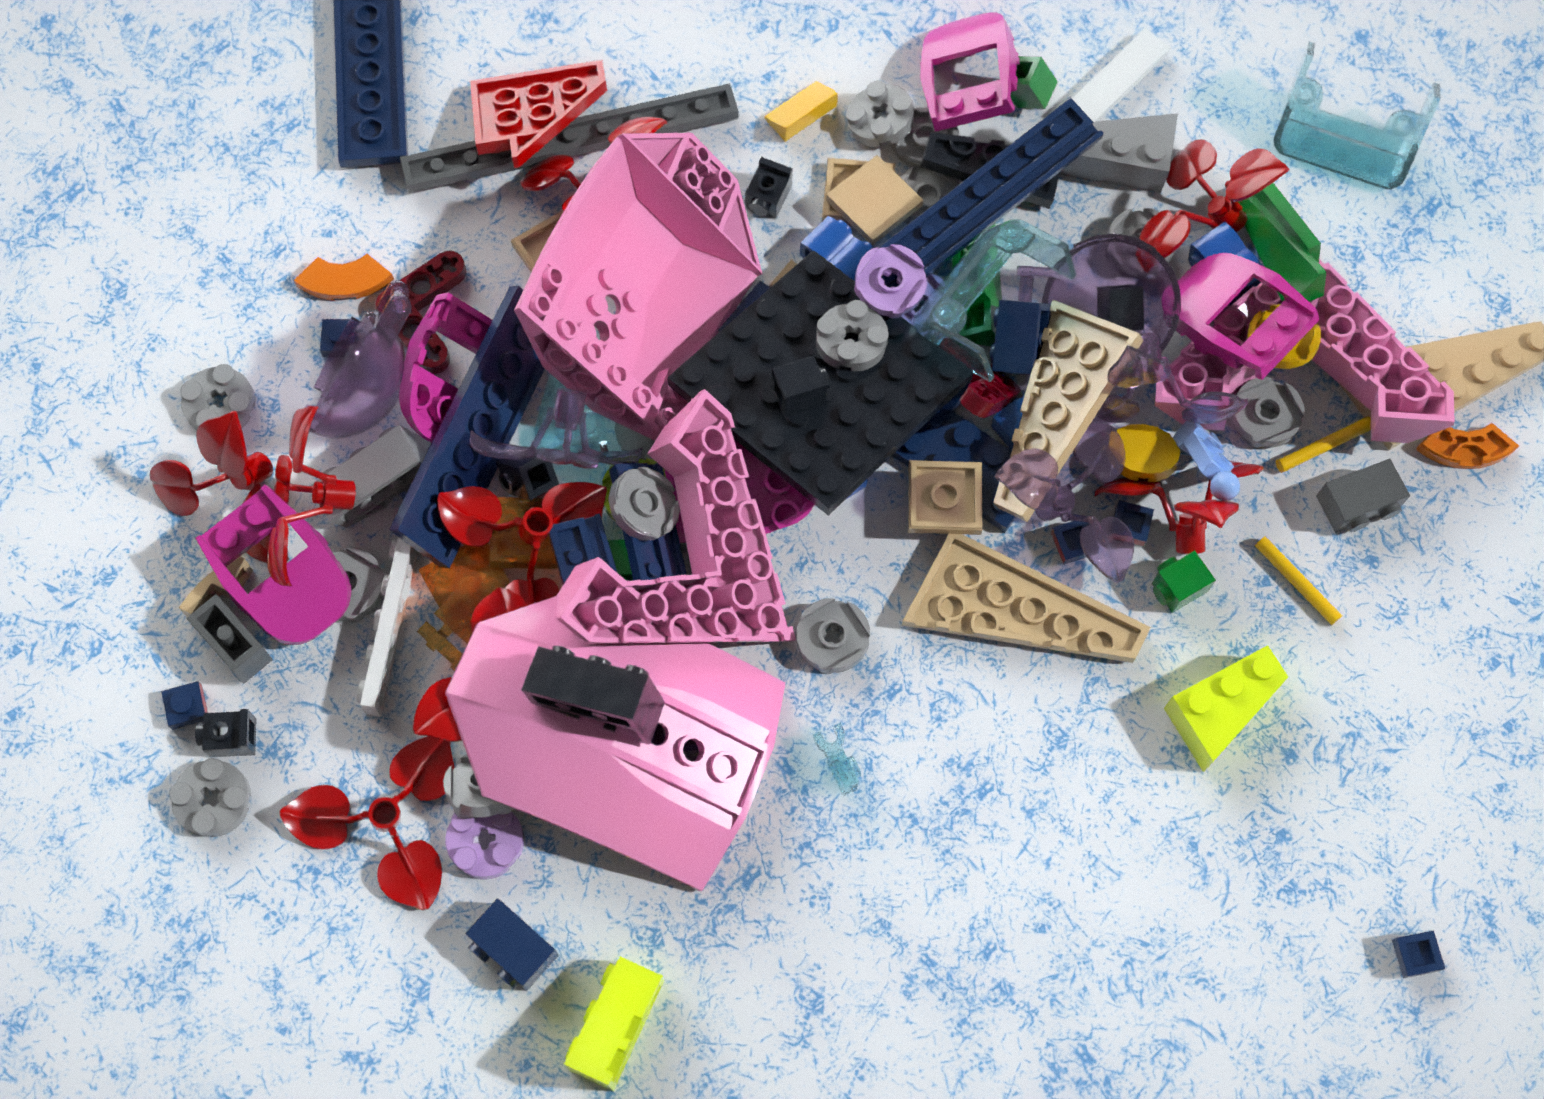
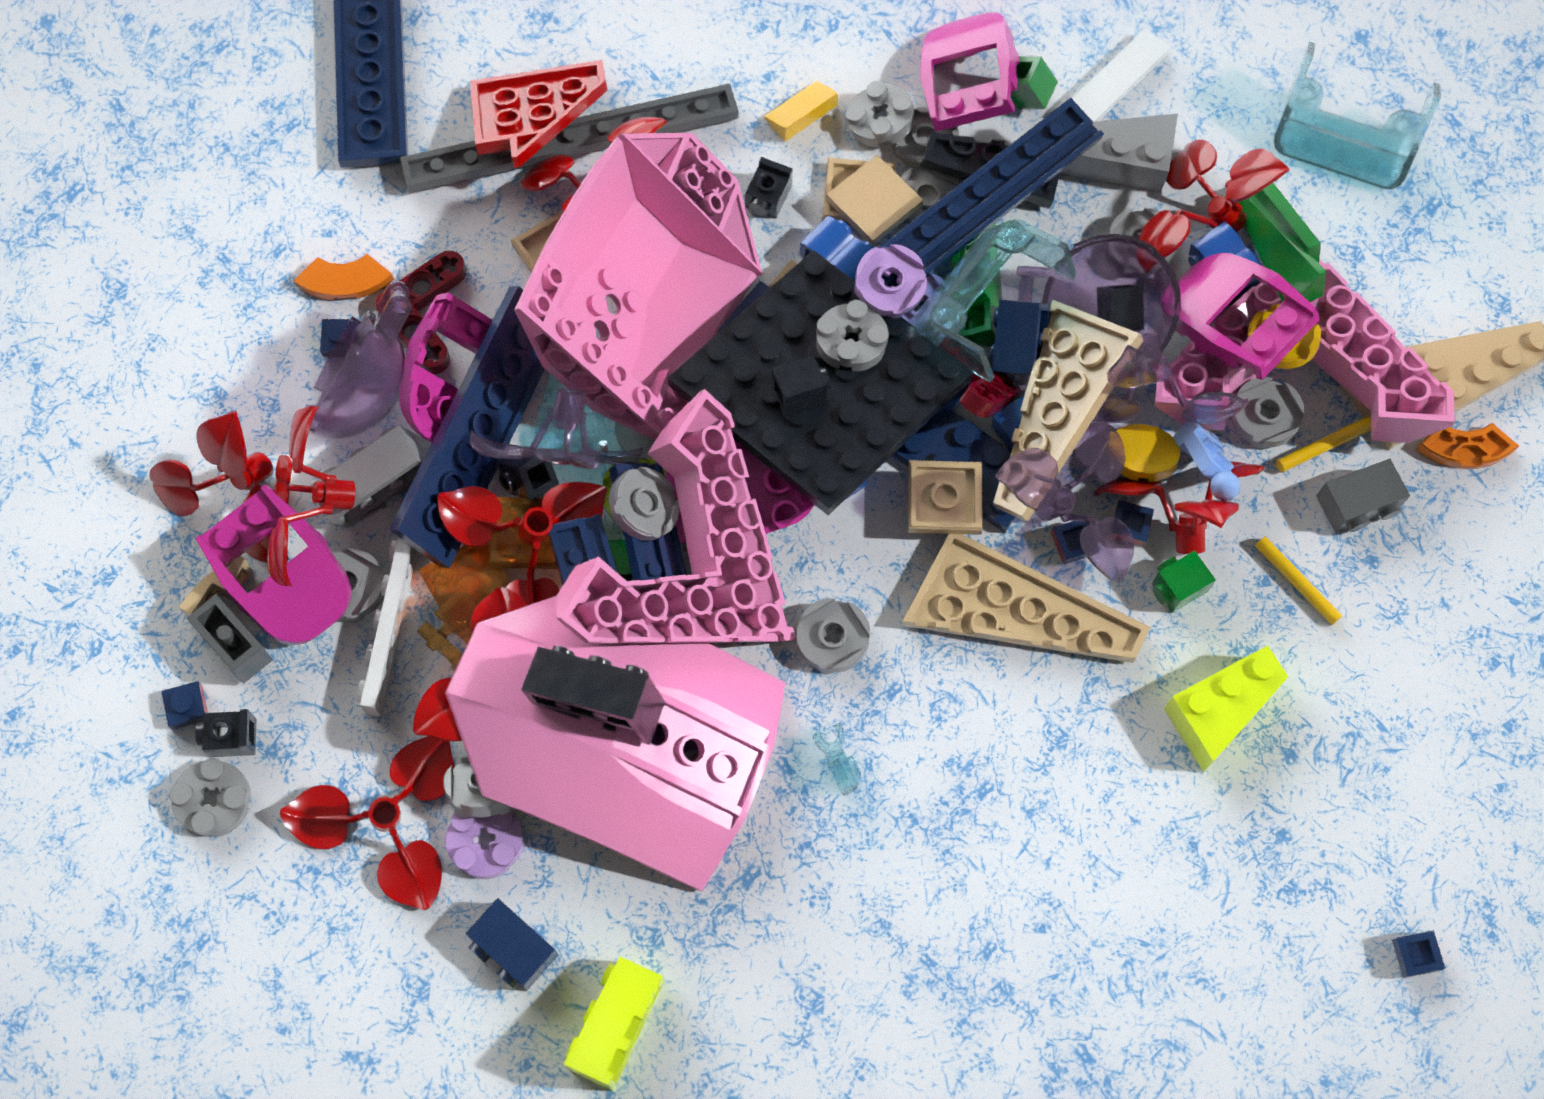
(215, 381): light grey plate -> none

